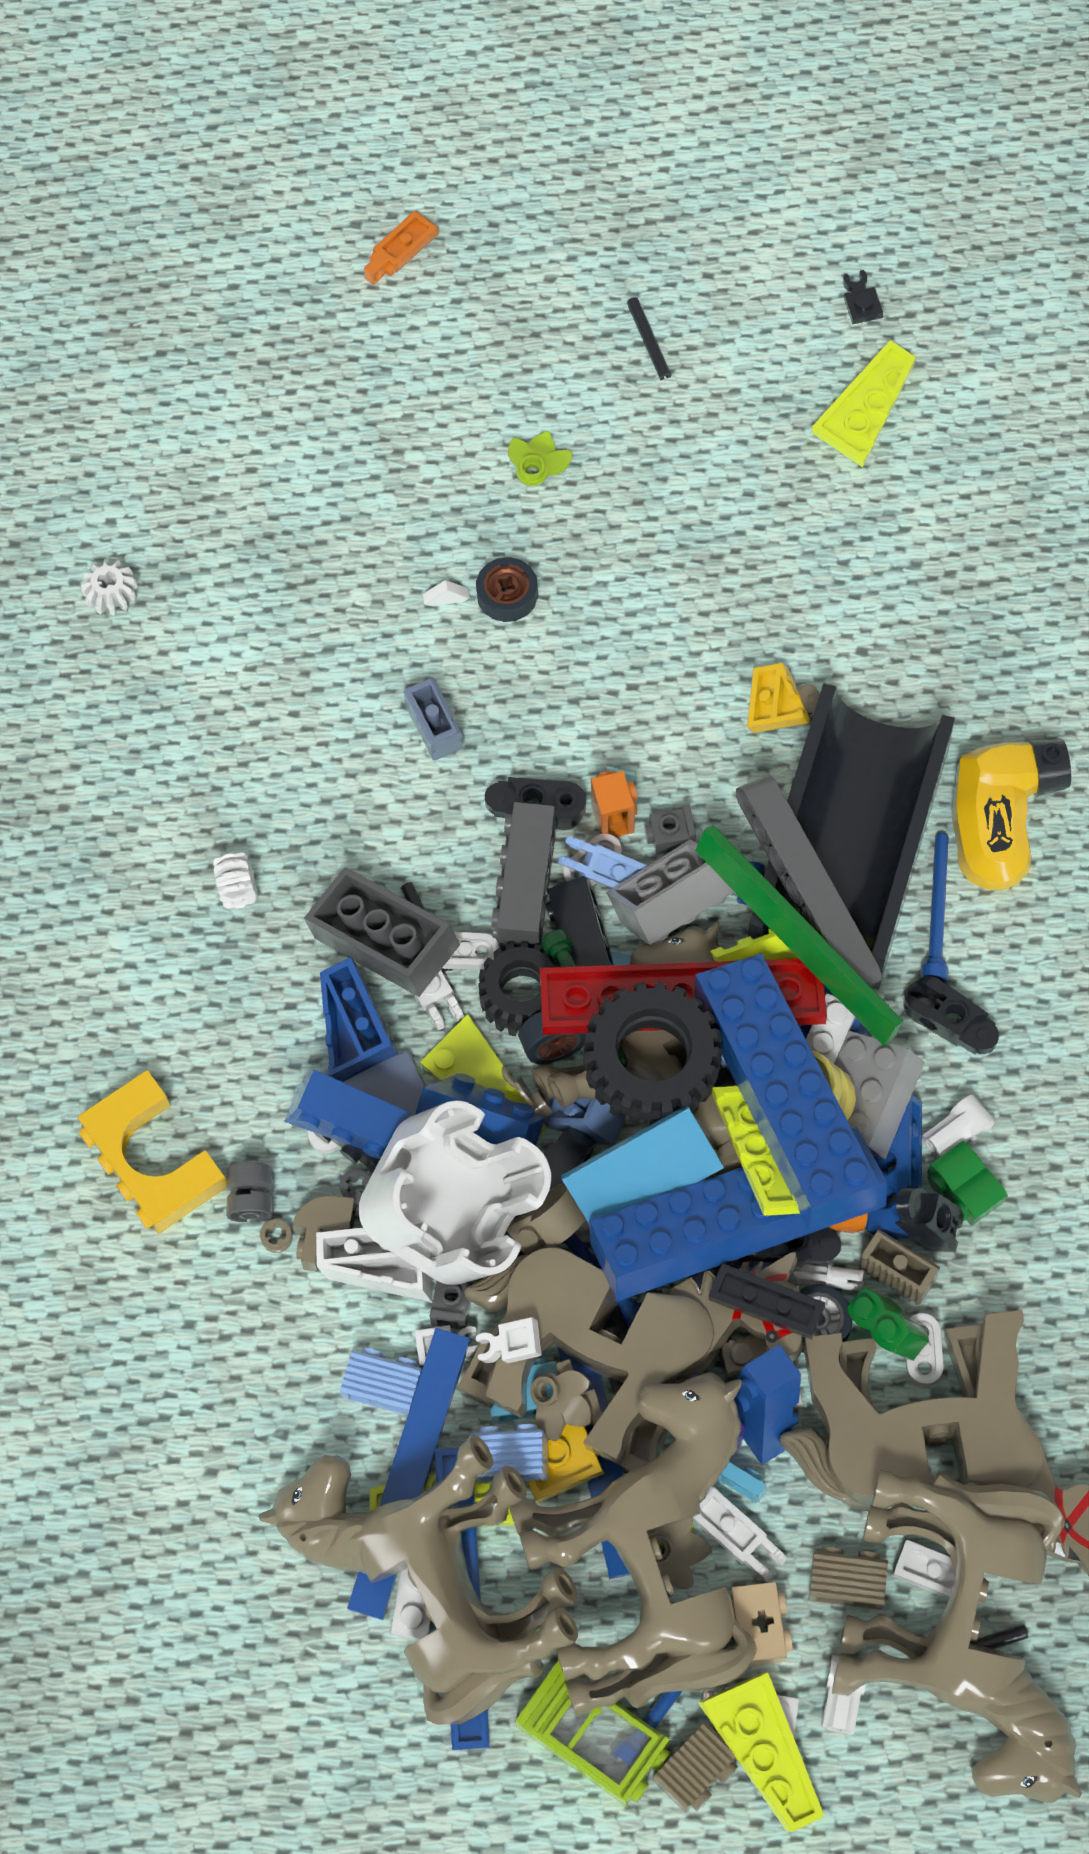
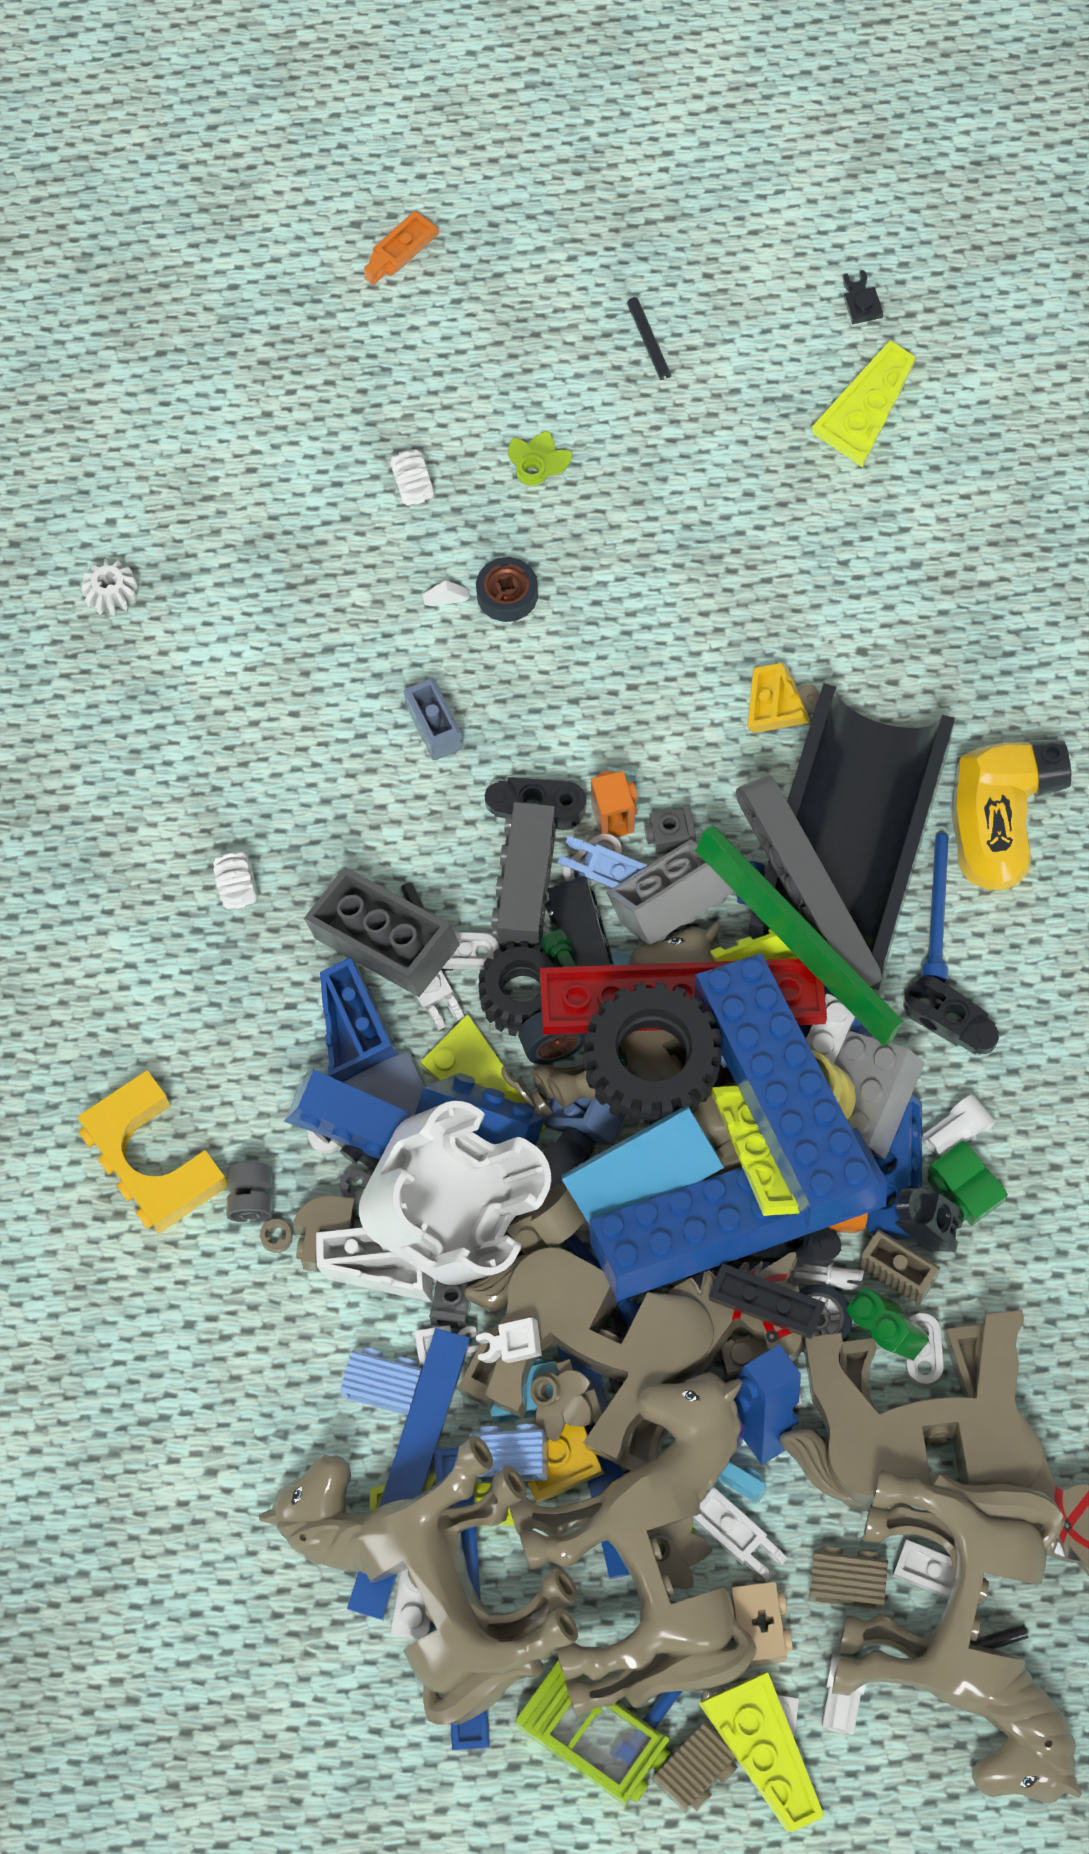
(411, 477): none -> white gear

